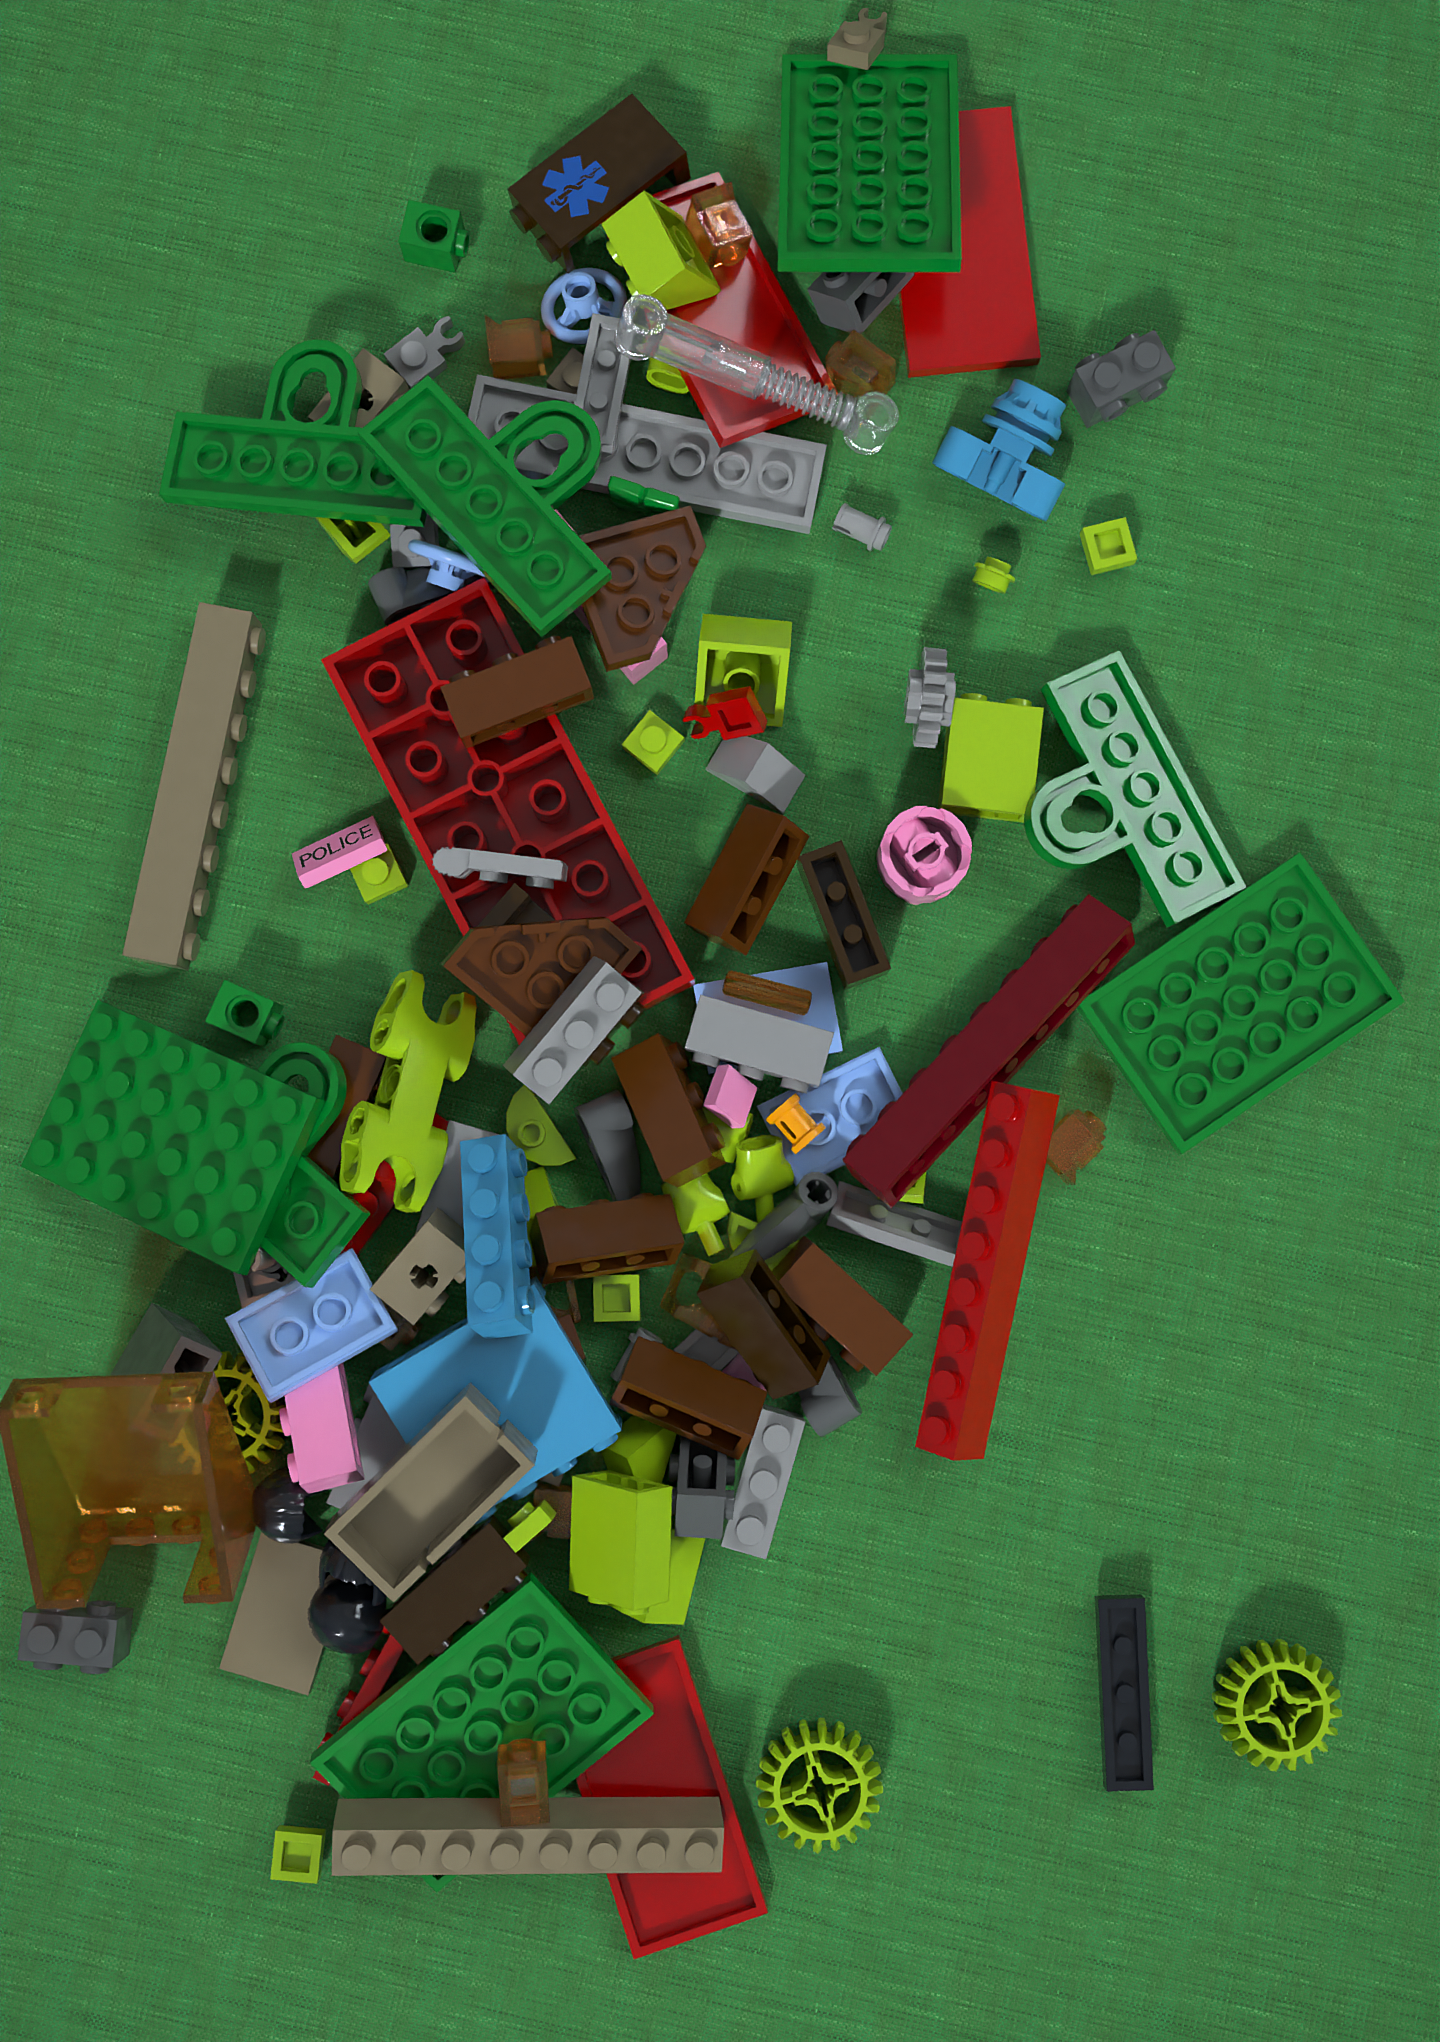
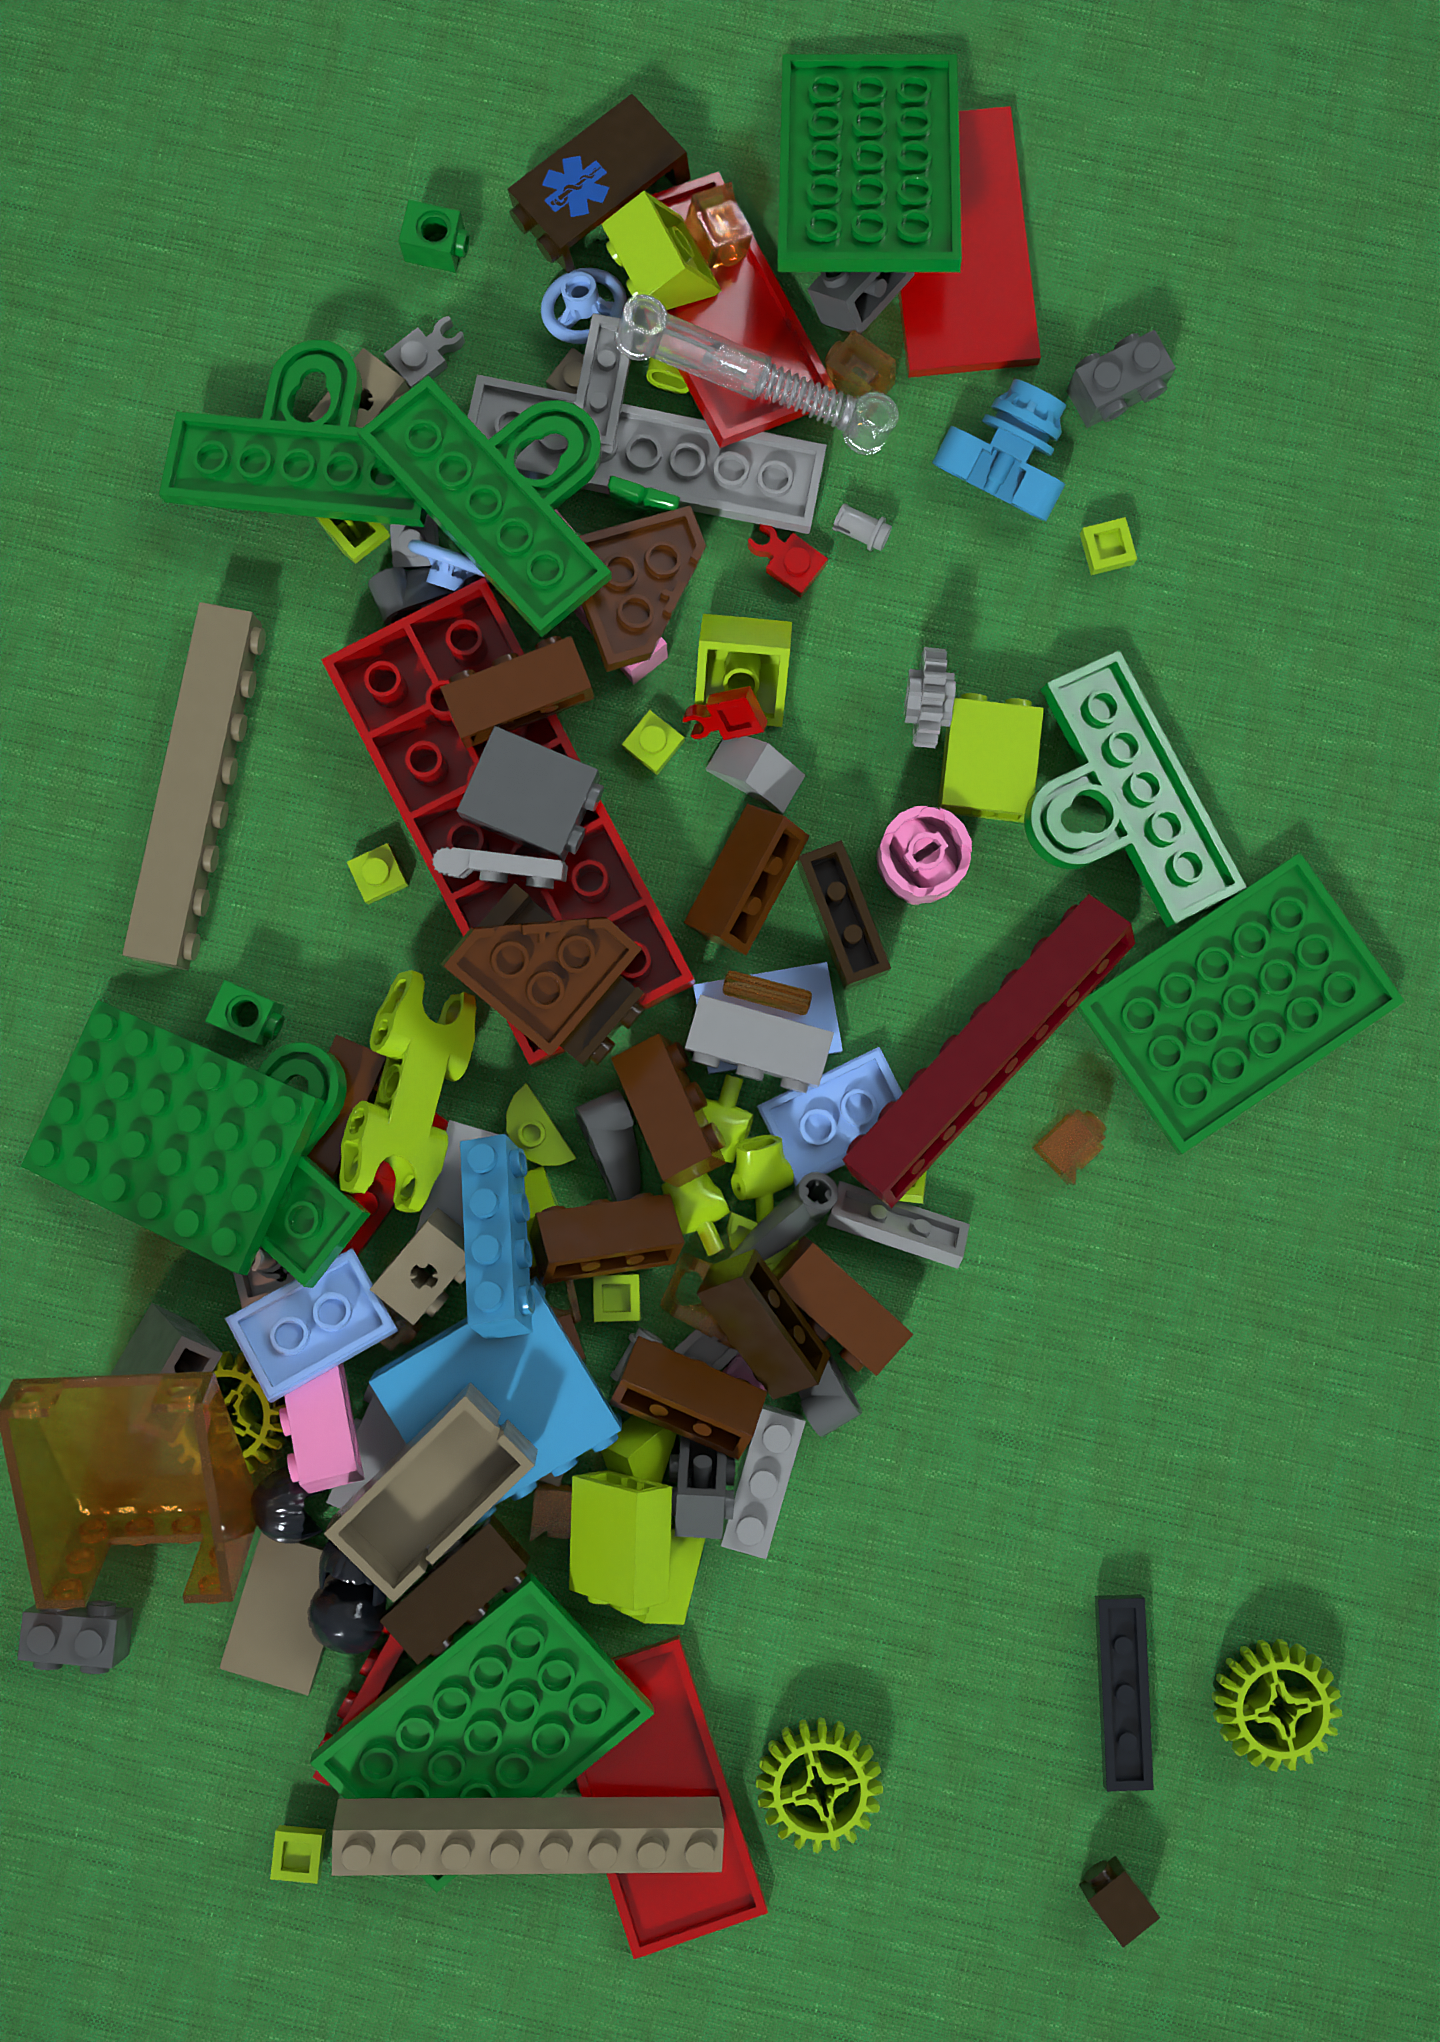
(339, 852): bright pink tile -> none
(517, 348): clear orange window -> none
(523, 1782): clear orange window -> none
(528, 1523): lime plate -> none
(531, 795): none -> dark grey brick
(572, 1029): light grey brick -> none
(730, 1096): bright pink tile -> none
(792, 563): none -> red plate
(795, 1123): light orange bush -> none
(858, 41): dark tan plate -> none
(987, 1272): red brick -> none
(993, 575): lime plate -> none
(1118, 1900): none -> dark brown brick

